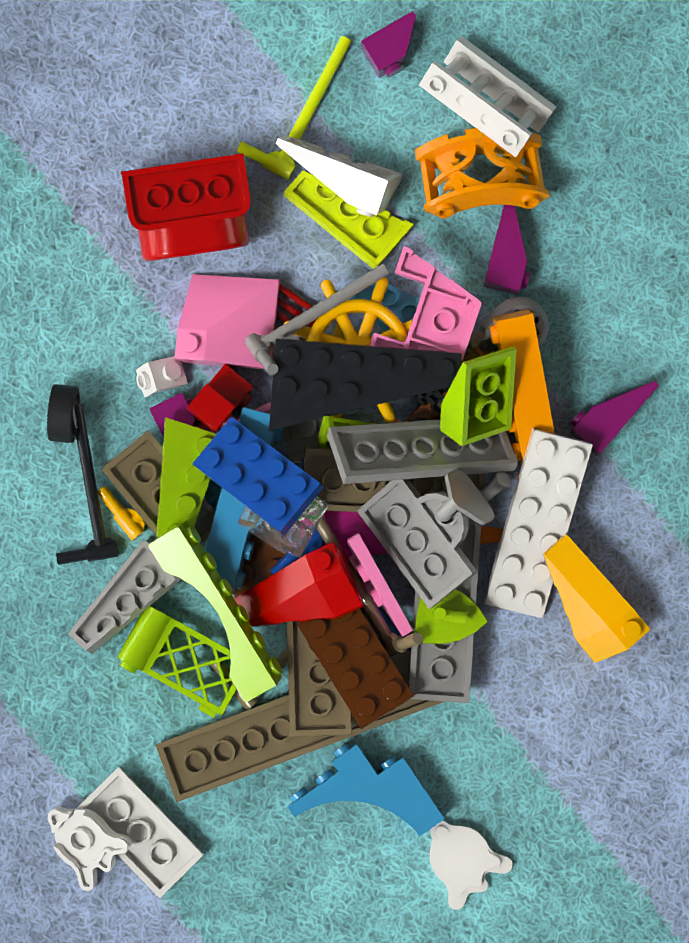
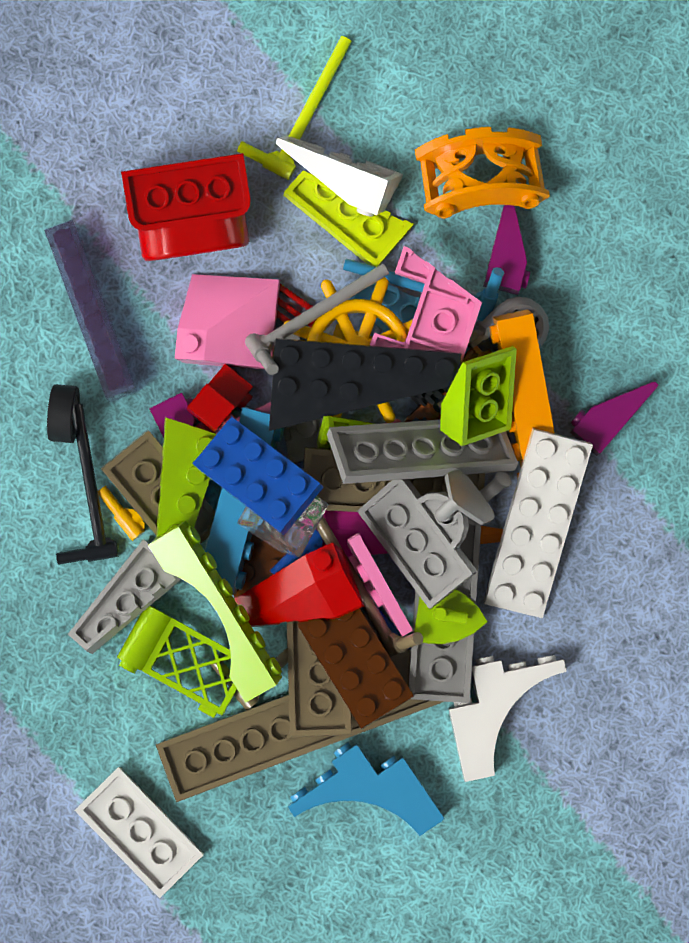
(86, 842): white tile -> none
(91, 311): none -> clear purple brick
(161, 376): white bracket -> none
(389, 46): magenta slope -> none
(461, 861): white tile -> none
(487, 296): none -> dark azure bar
(496, 690): none -> white arch
(498, 84): white fence -> none
(597, 612): yellow wedge -> none

